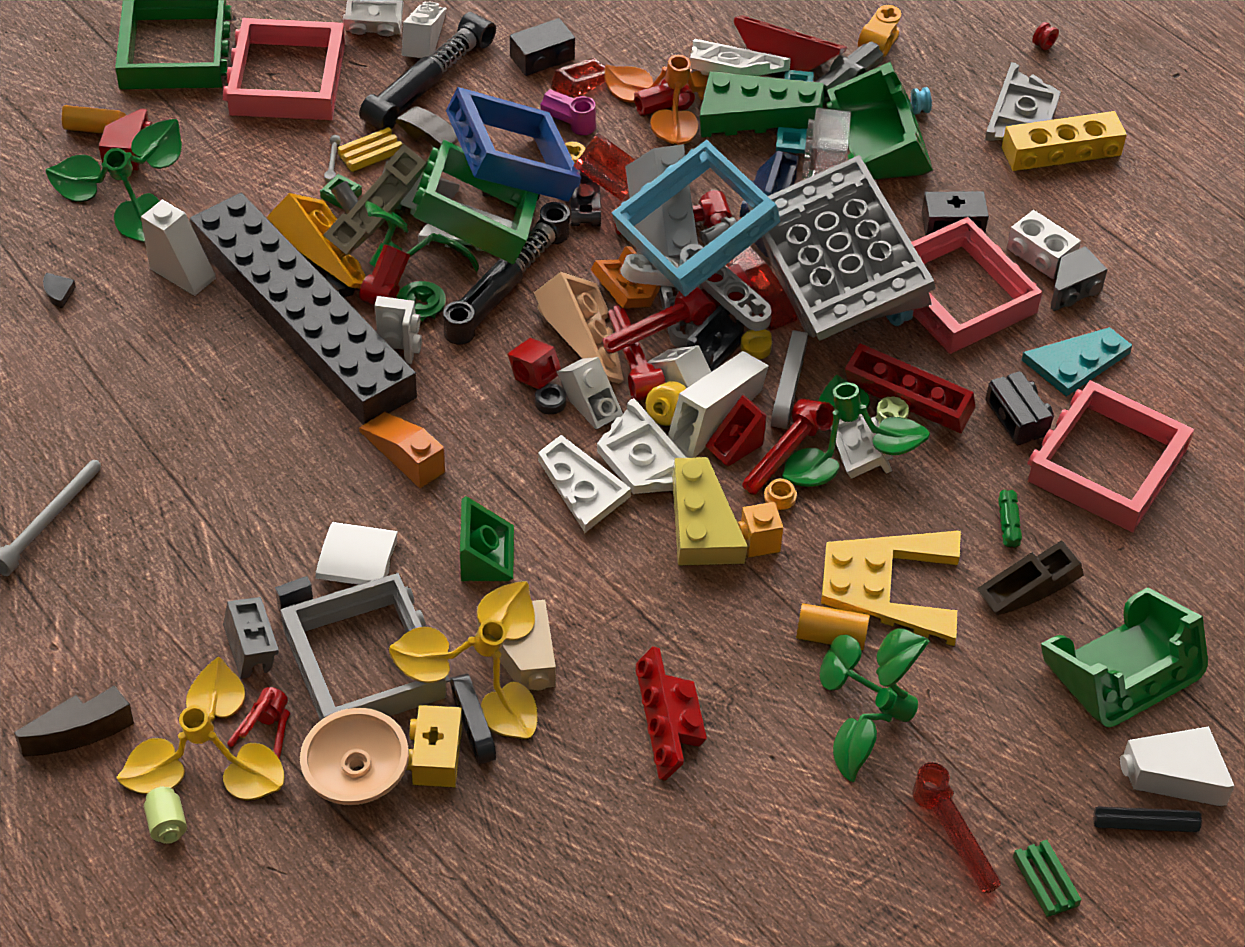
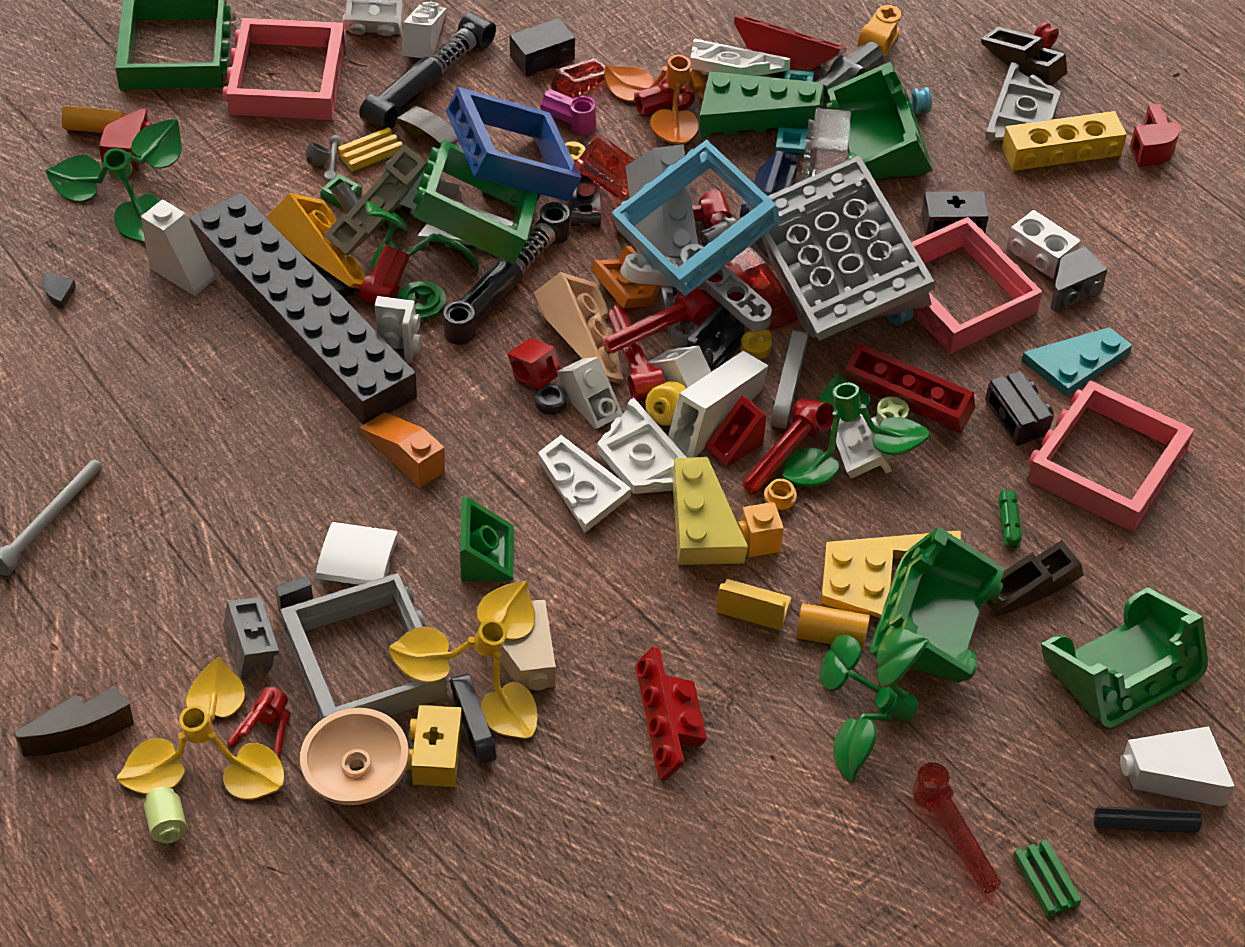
(317, 154): none -> dark grey hinge
(753, 604): none -> yellow panel
(939, 598): none -> green windscreen
(1026, 52): none -> dark brown slope
(1155, 139): none -> red brick

